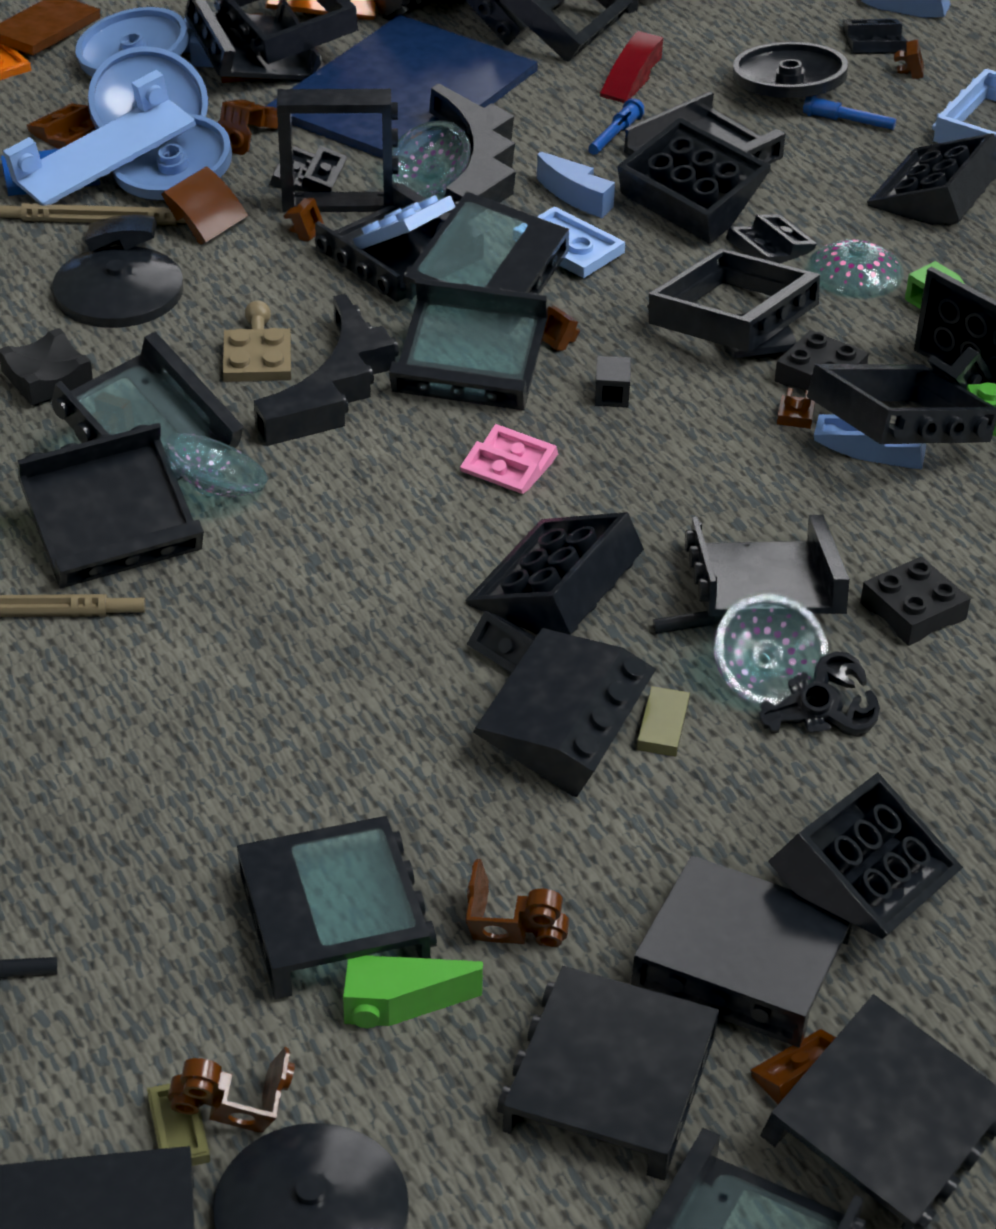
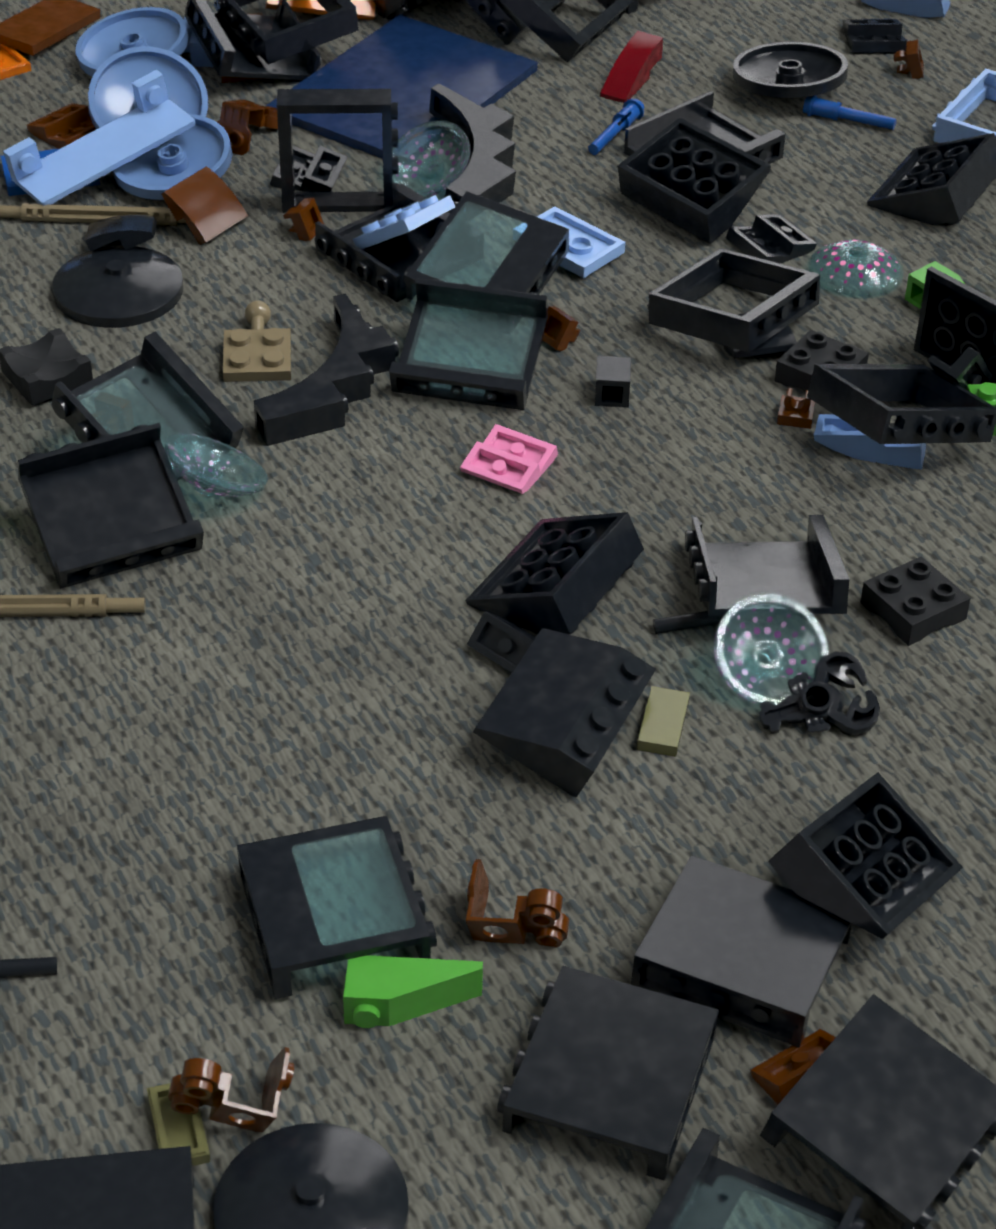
(575, 184): medium blue slope -> none

